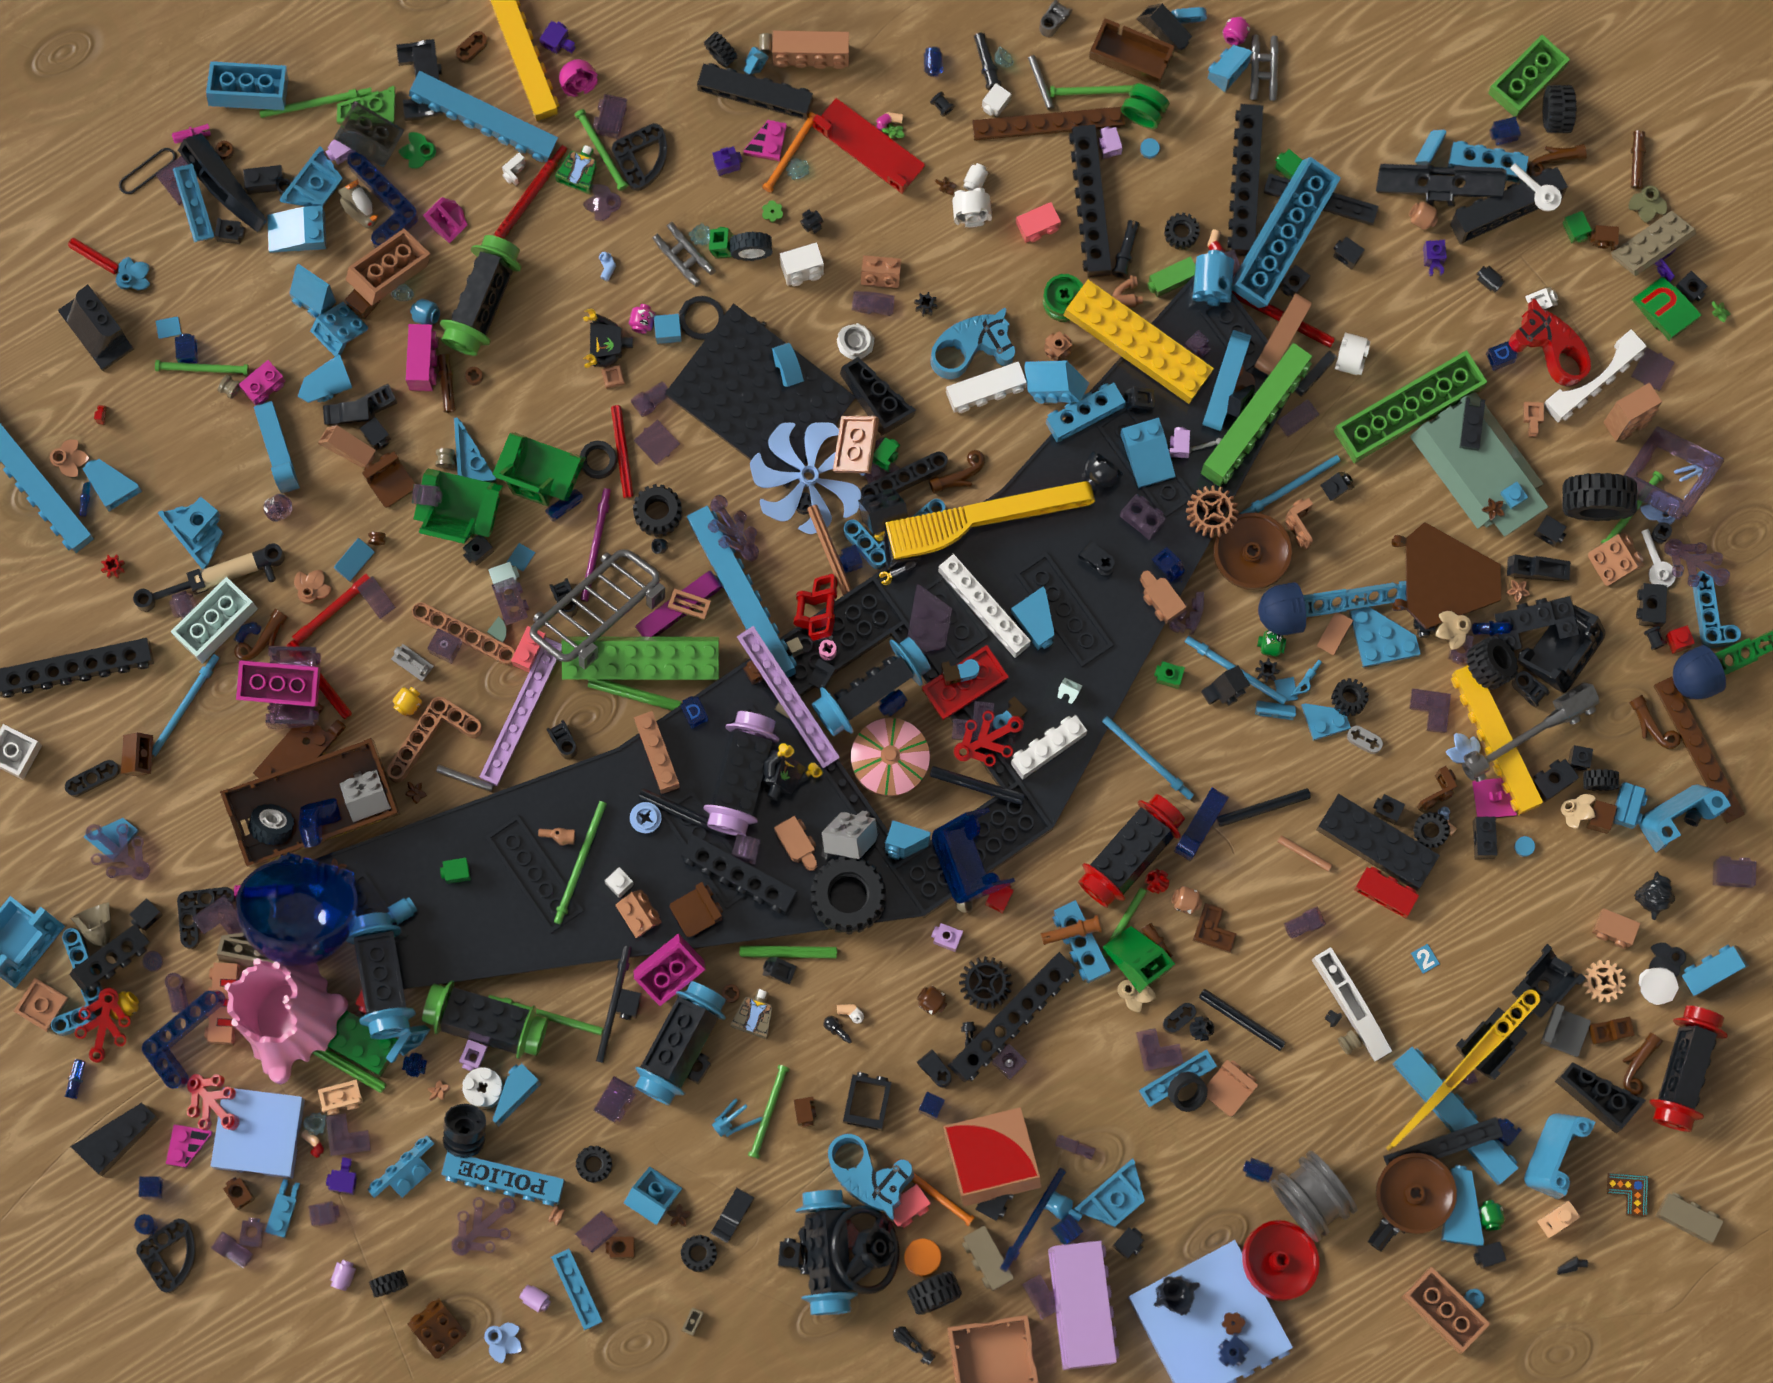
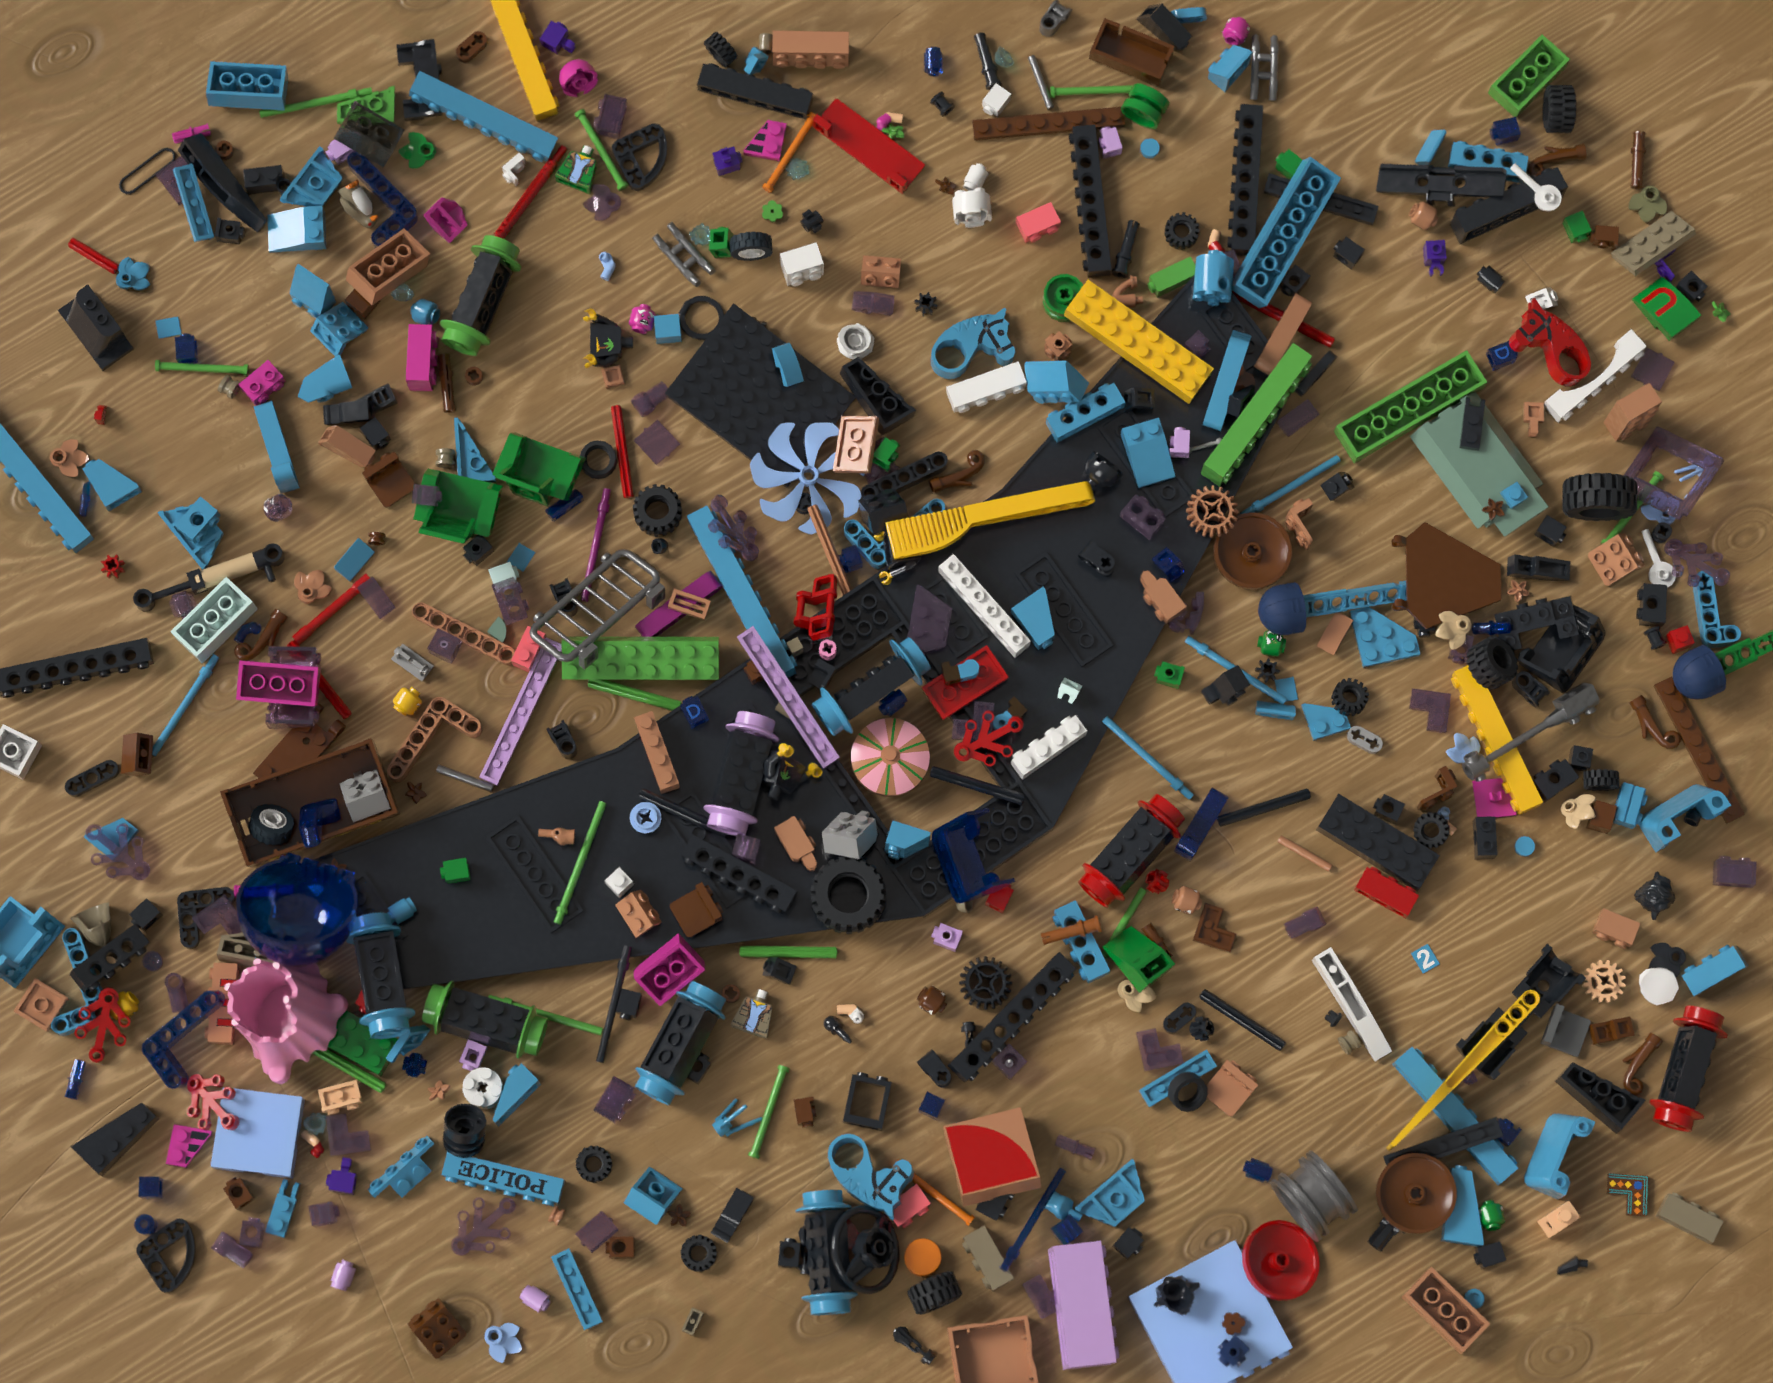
(388, 1283): black tyre -> none
(1306, 680): dark azure hand -> none
(1351, 354): white brick -> none

